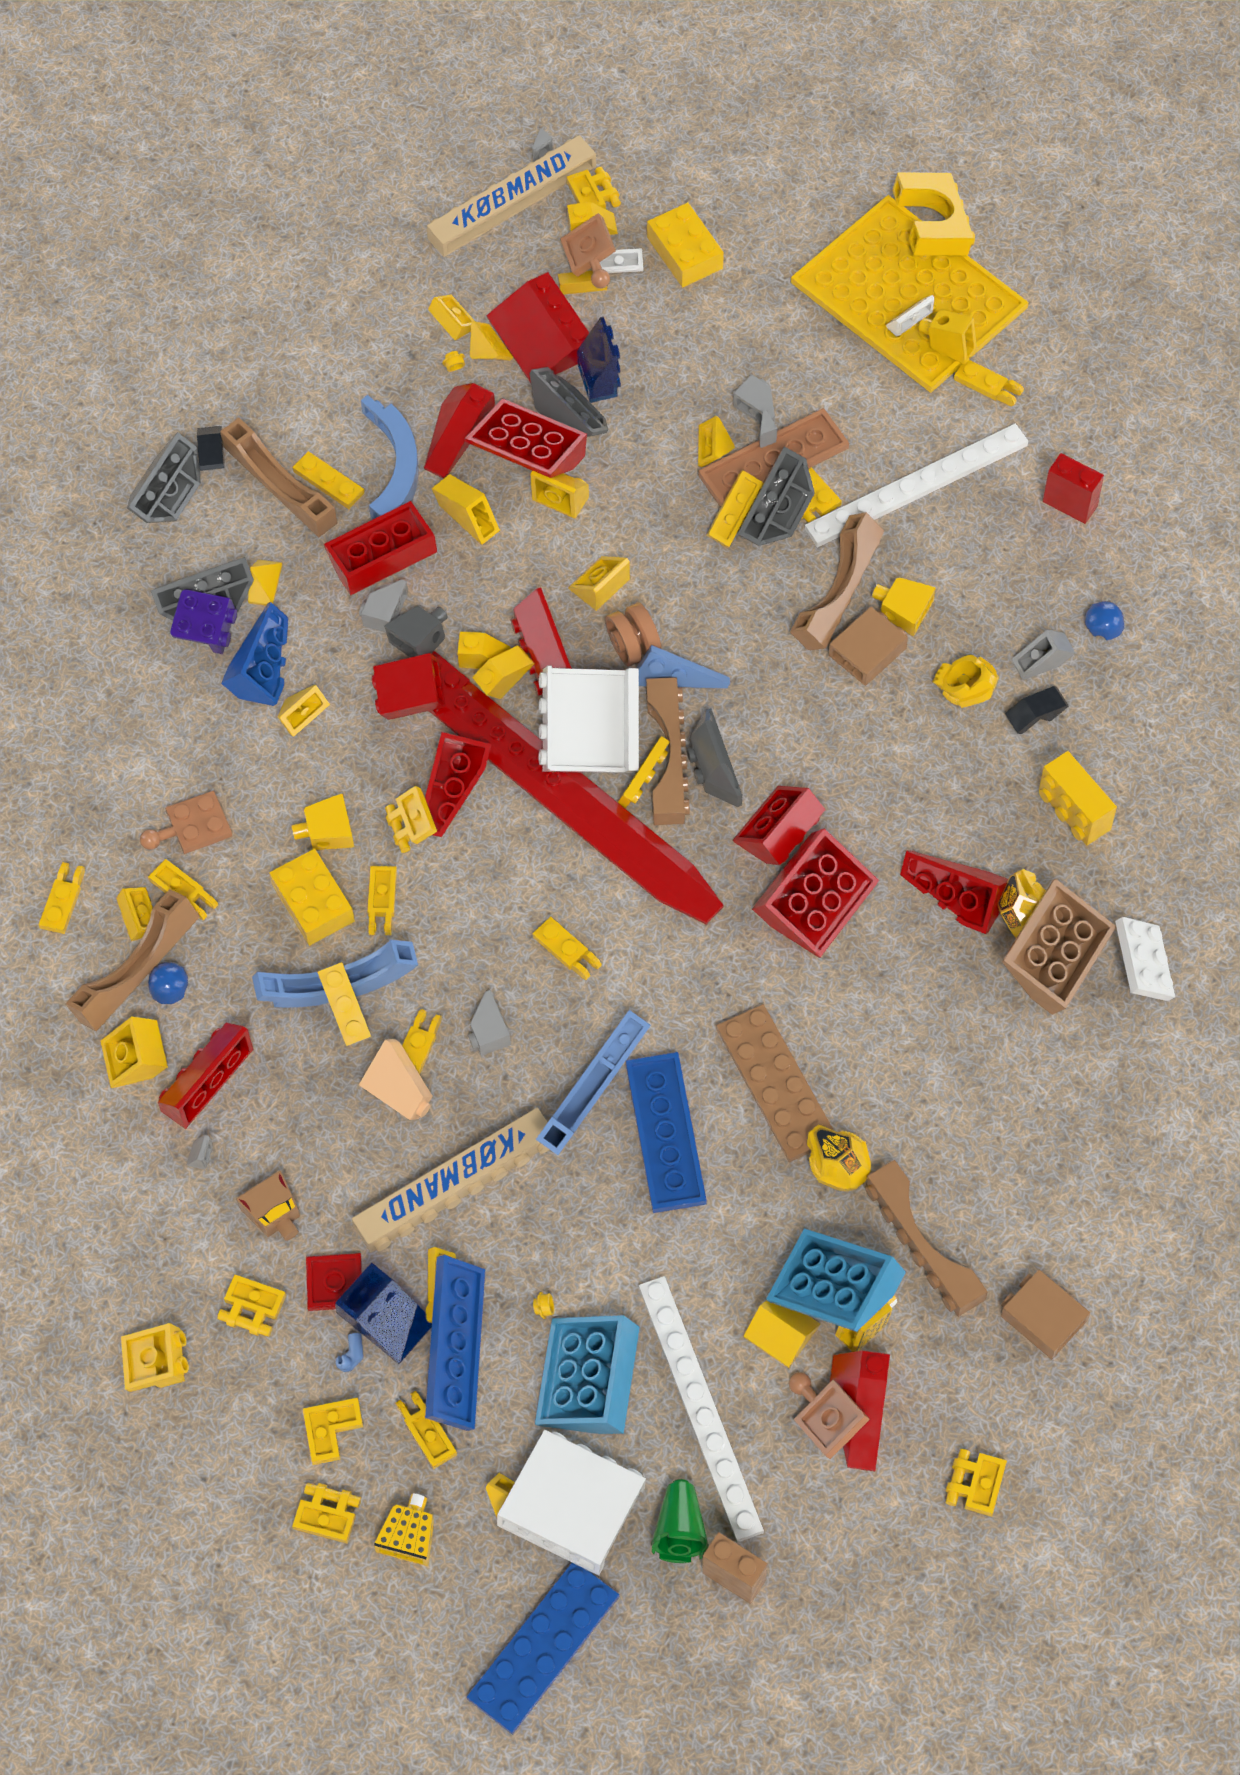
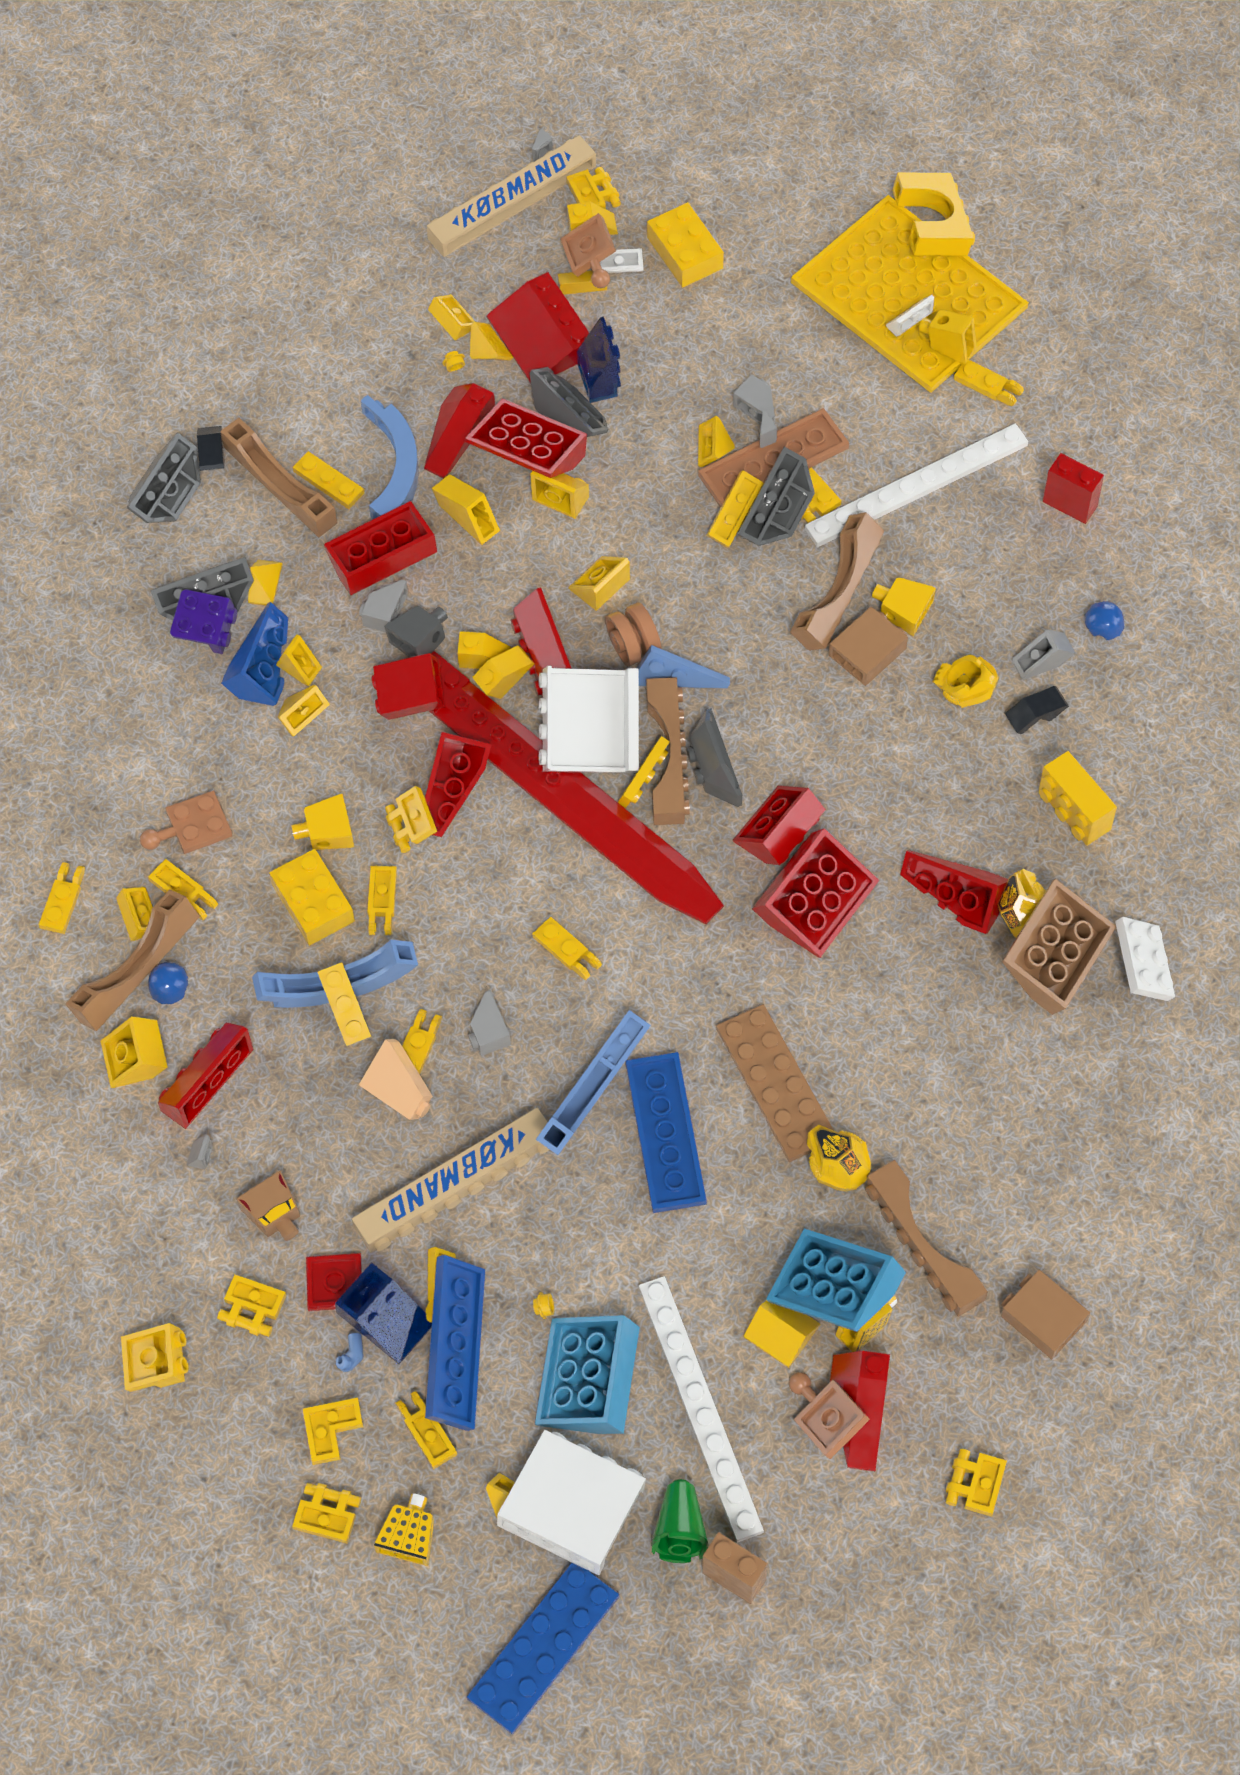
(299, 661): none -> yellow slope

